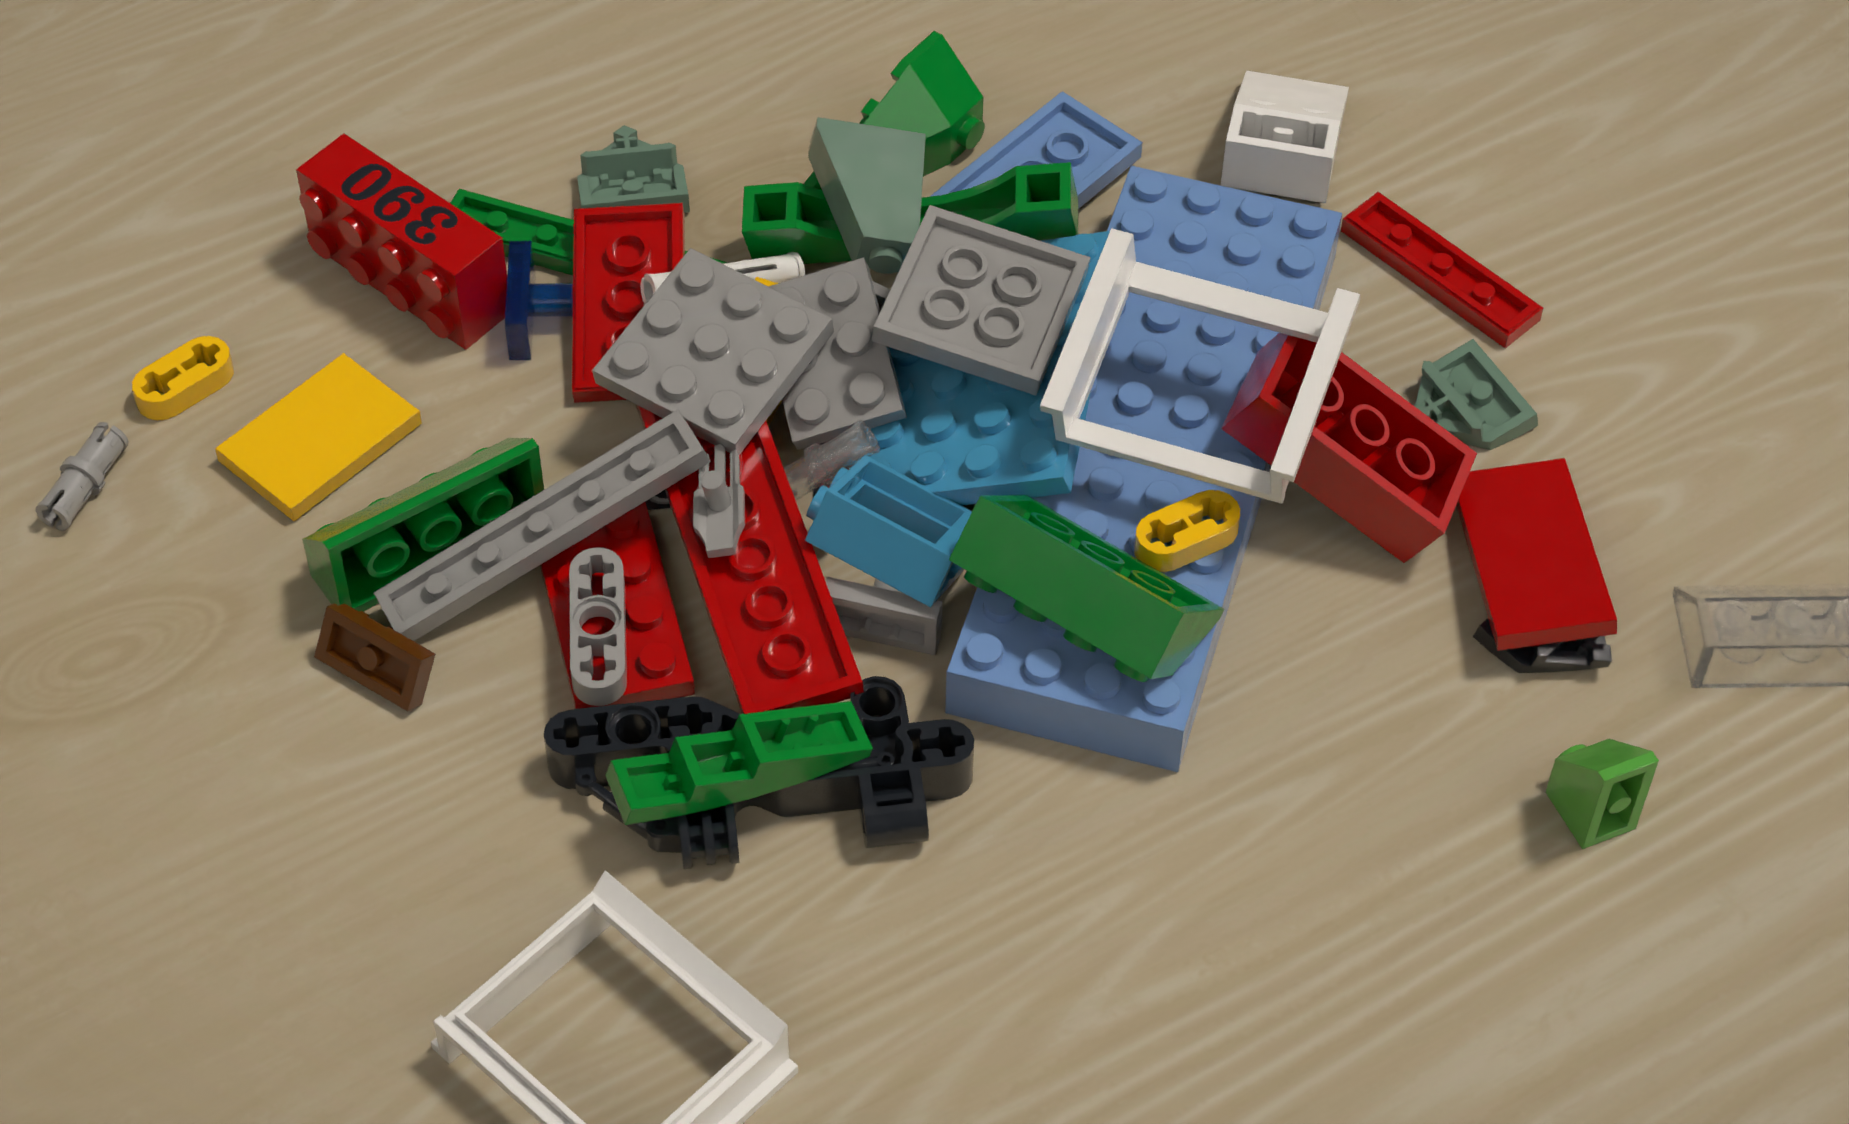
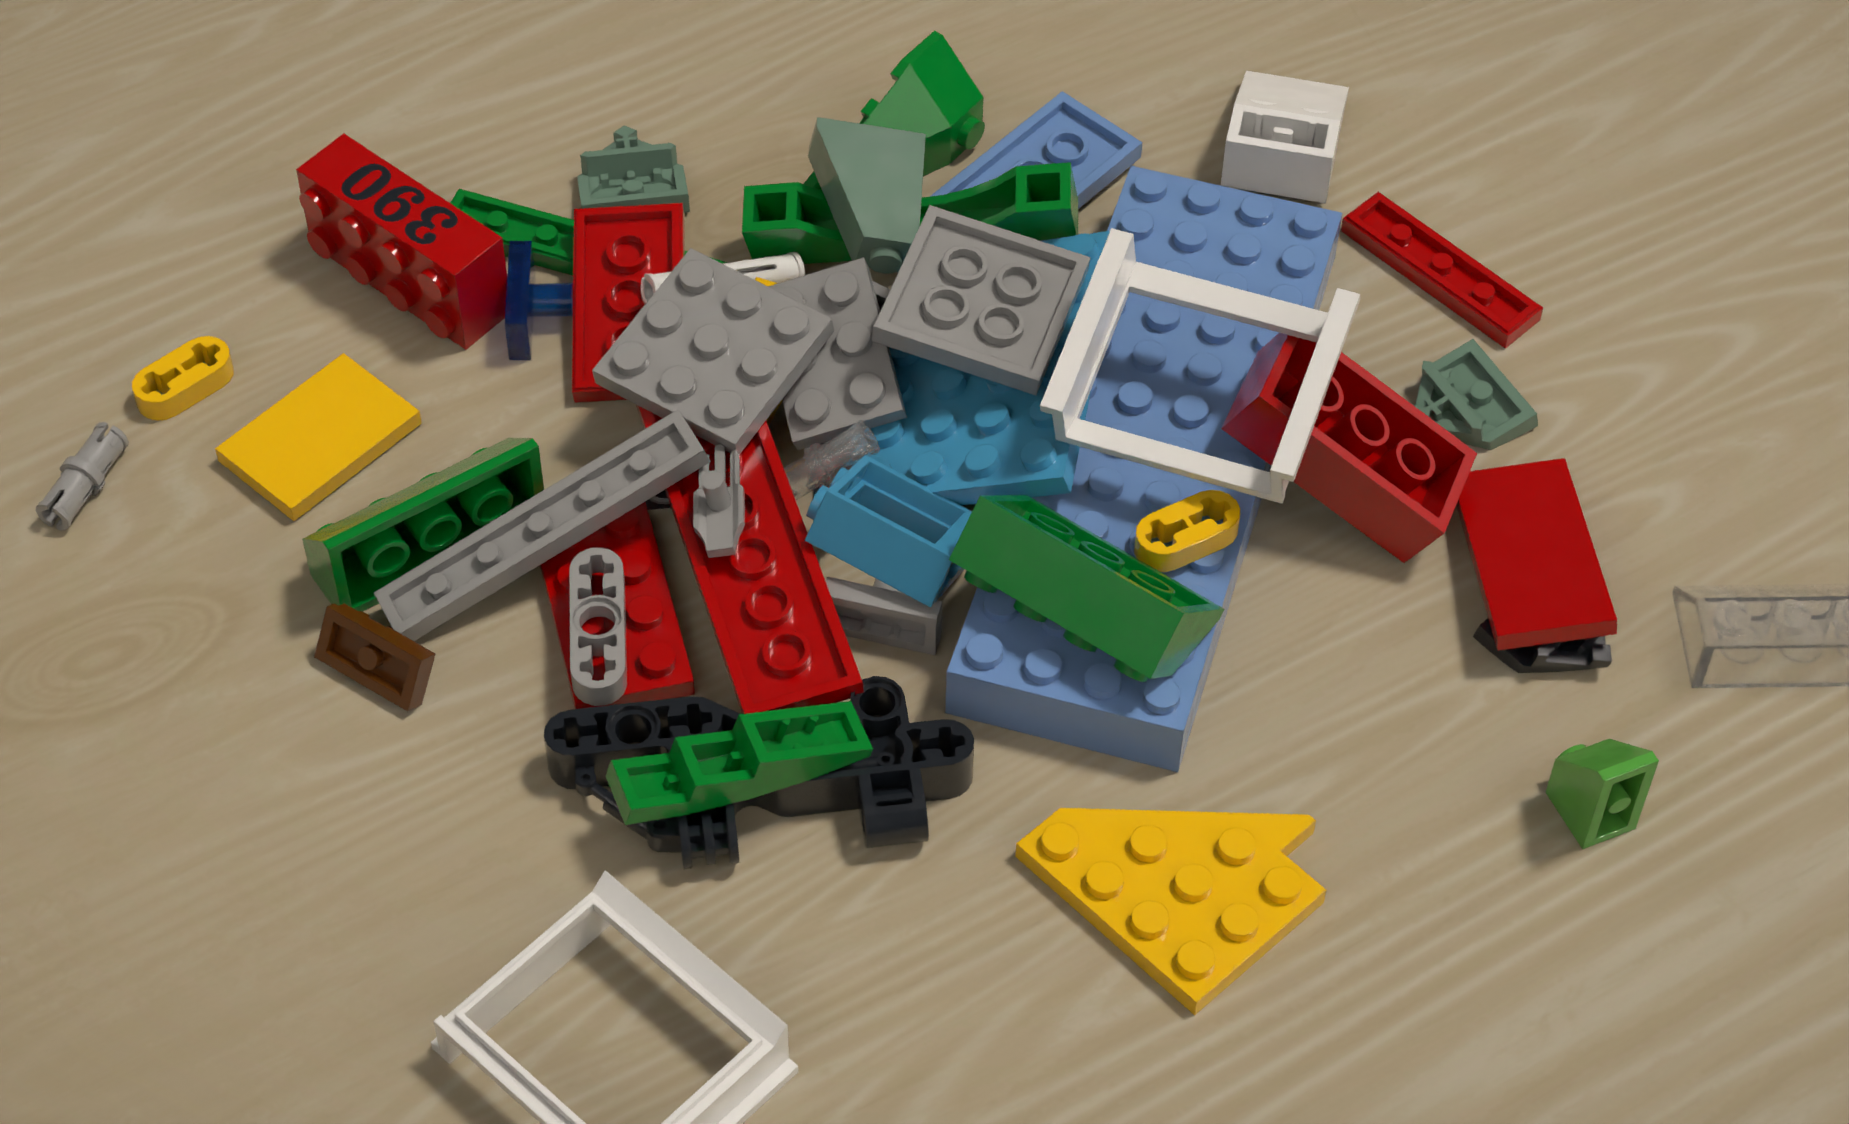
(1179, 889): none -> yellow wing

